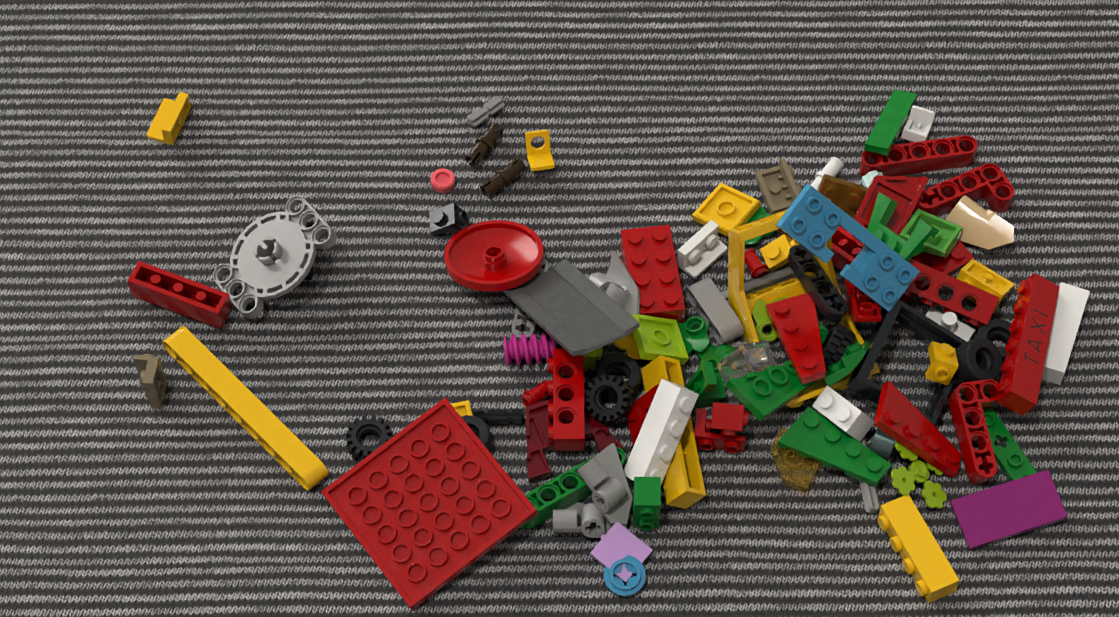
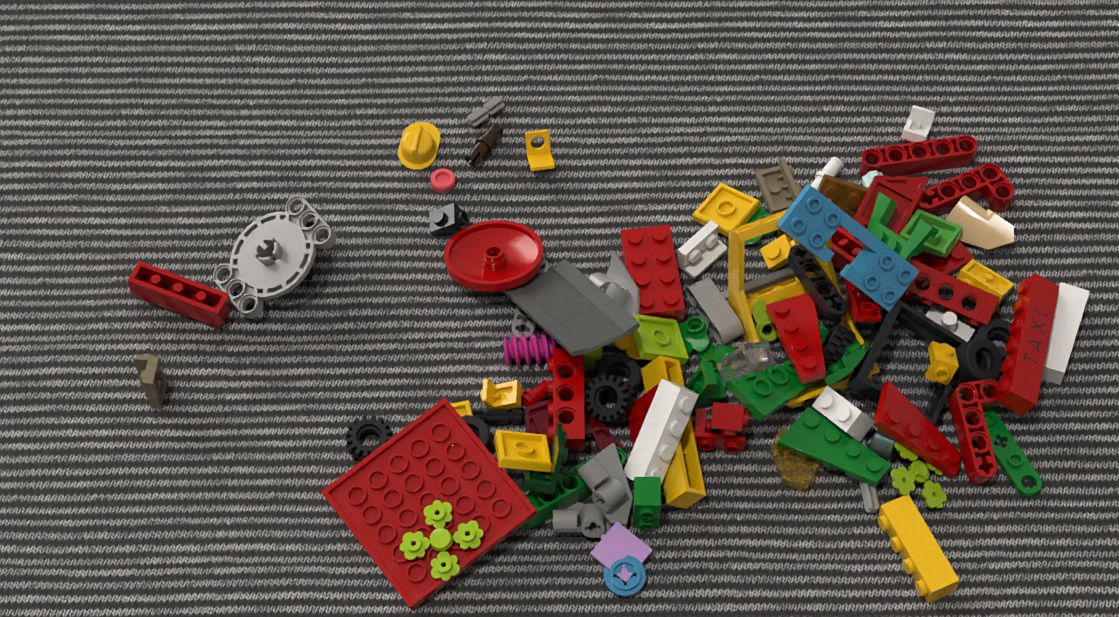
(169, 119): yellow panel -> none
(246, 408): yellow beam -> none
(419, 145): none -> yellow piece
(441, 540): none -> lime plant
(501, 395): none -> yellow bracket
(503, 177): dark brown pin -> none
(522, 451): none -> yellow tile
(546, 481): none -> dark green bracket
(754, 264): red pin -> none
(890, 122): green tile -> none
(1008, 509): magenta tile -> none

